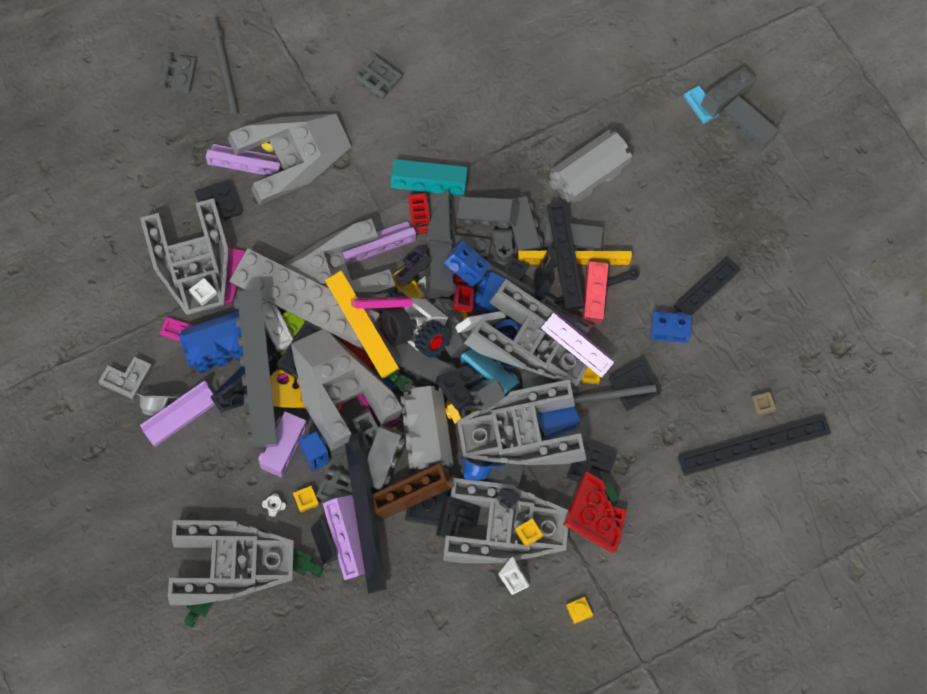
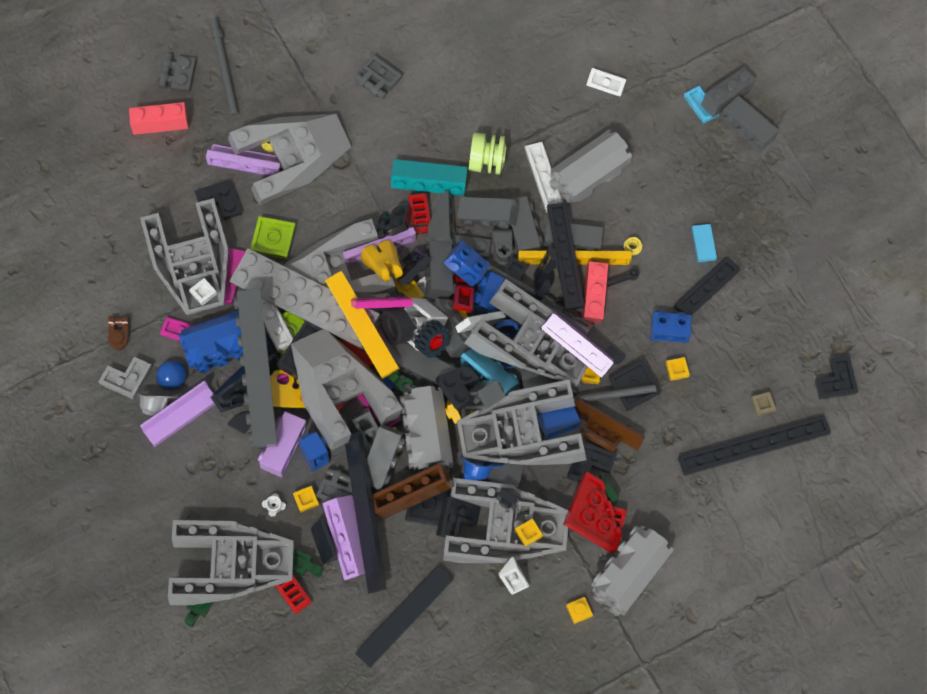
(118, 338): none -> reddish brown plate
(158, 118): none -> coral brick
(171, 375): none -> blue hair
(239, 423): none -> black tile
(273, 237): none -> lime plate
(296, 609): none -> red slope
(383, 262): none -> yellow piece
(394, 223): none -> black plate
(404, 617): none -> black tile
(487, 153): none -> yellowish green wheel
(541, 171): none -> white tile
(605, 429): none -> reddish brown bracket
(606, 82): none -> white slope
(617, 356): none -> black tile
(631, 570): none -> light grey brick
(633, 241): none -> light yellow plate
(677, 369): none -> yellow plate
(704, 243): none -> medium azure tile
(841, 383): none -> black plate

